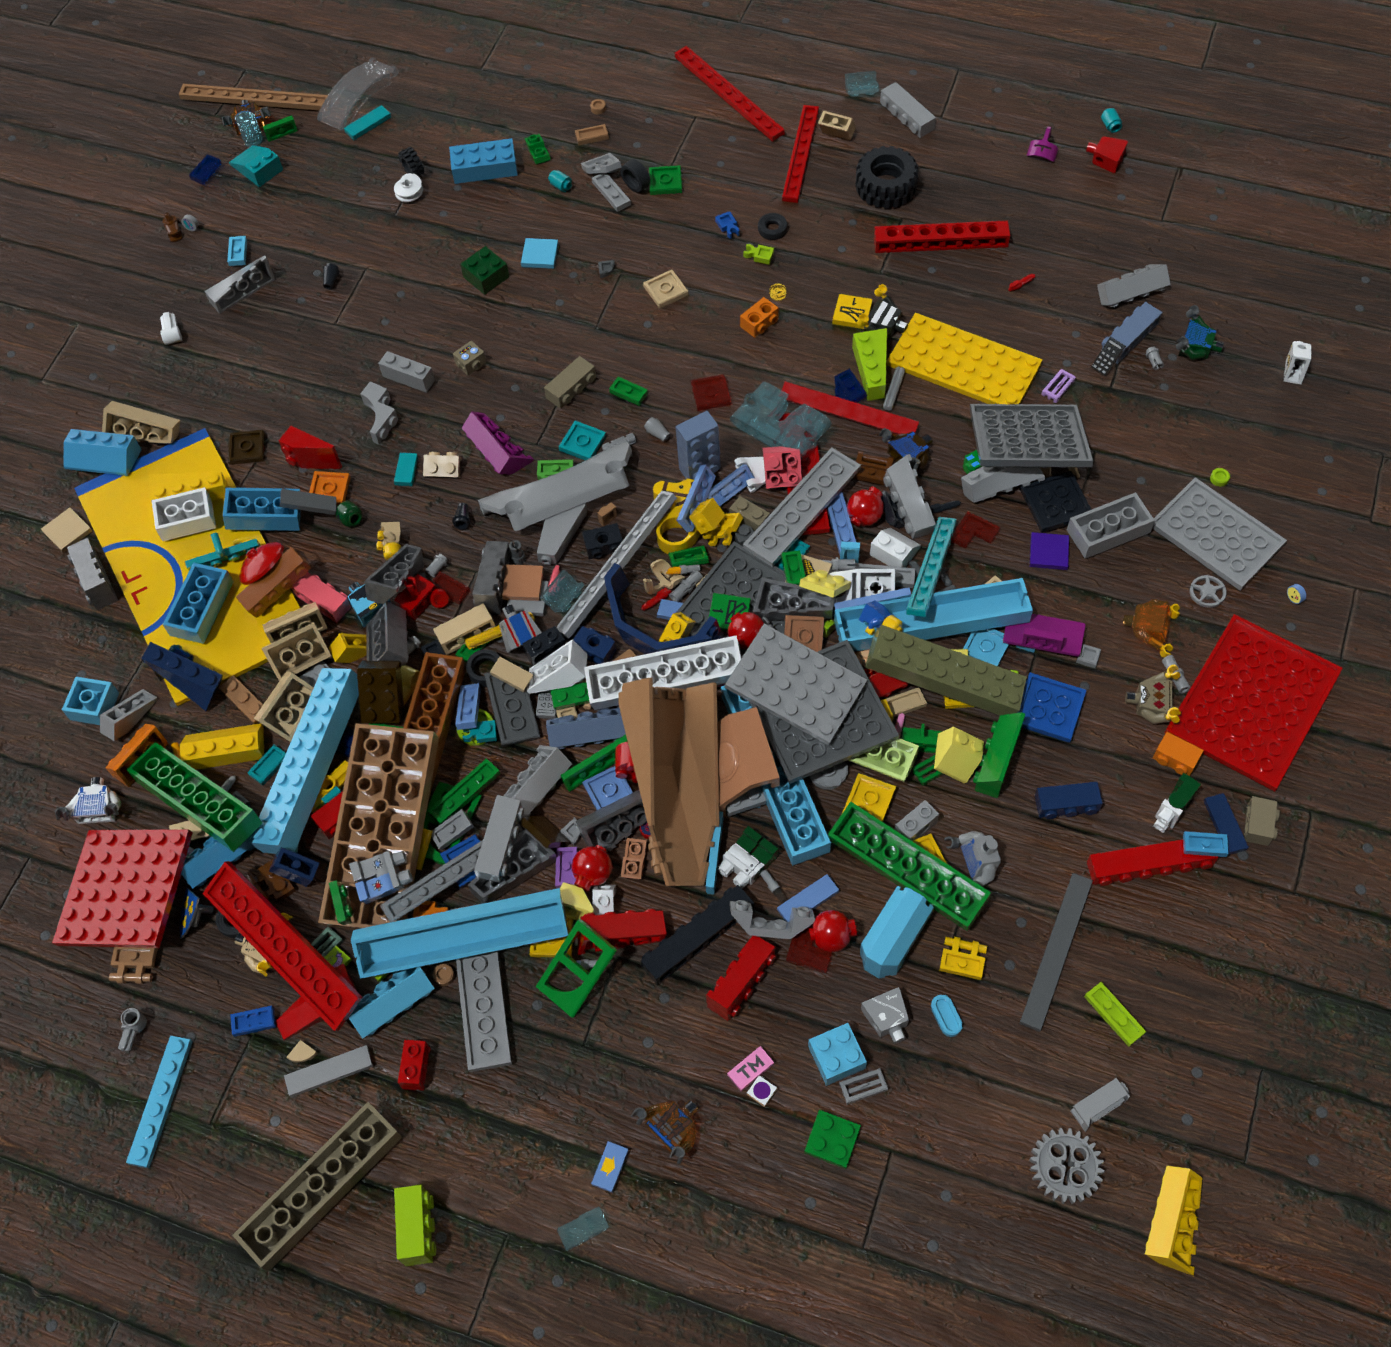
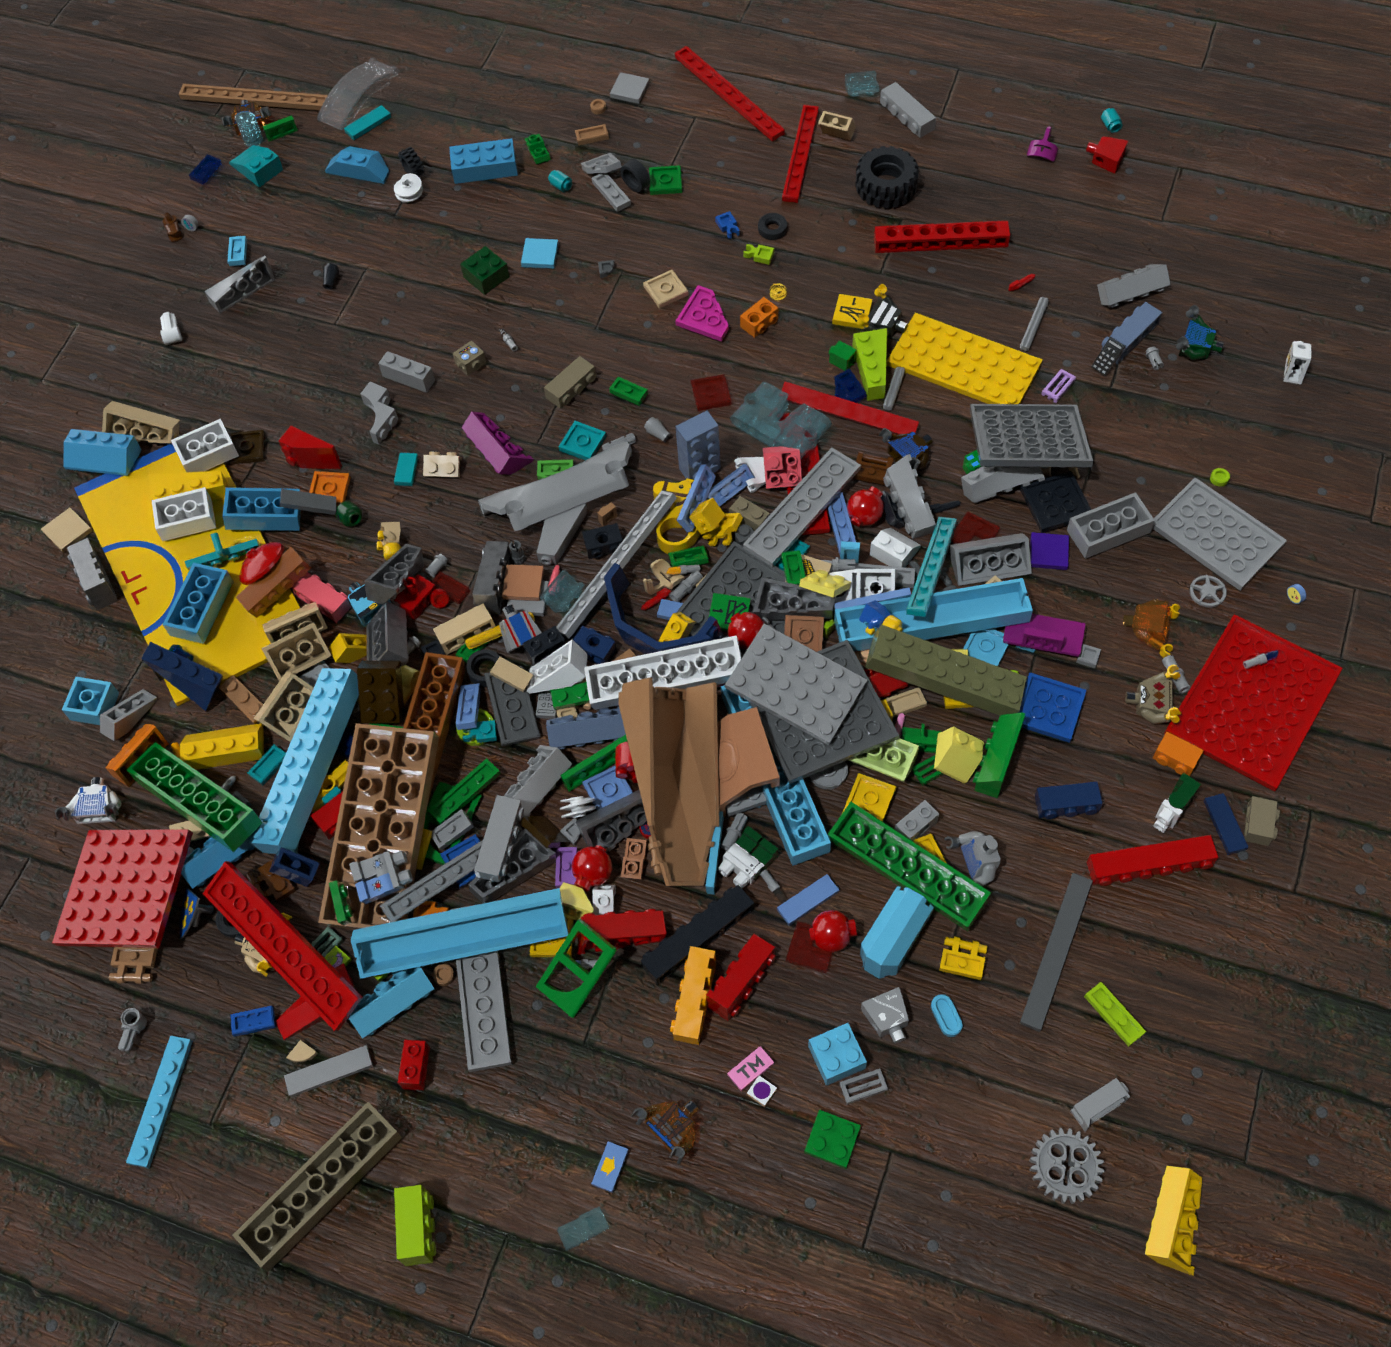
(205, 447): none -> white brick
(359, 164): none -> dark azure wedge
(461, 518): black cone -> none
(508, 339): none -> light grey piece
(577, 806): none -> white piece
(629, 88): none -> light grey tile
(692, 1005): none -> light orange wedge
(703, 315): none -> dark pink plate
(734, 831): none -> light grey axle
(799, 920): light grey slope -> none
(842, 355): none -> green brick
(991, 557): none -> light grey slope
(1034, 323): none -> light grey axle
(1205, 844): dark azure plate -> none
(1260, 659): none -> light grey piece

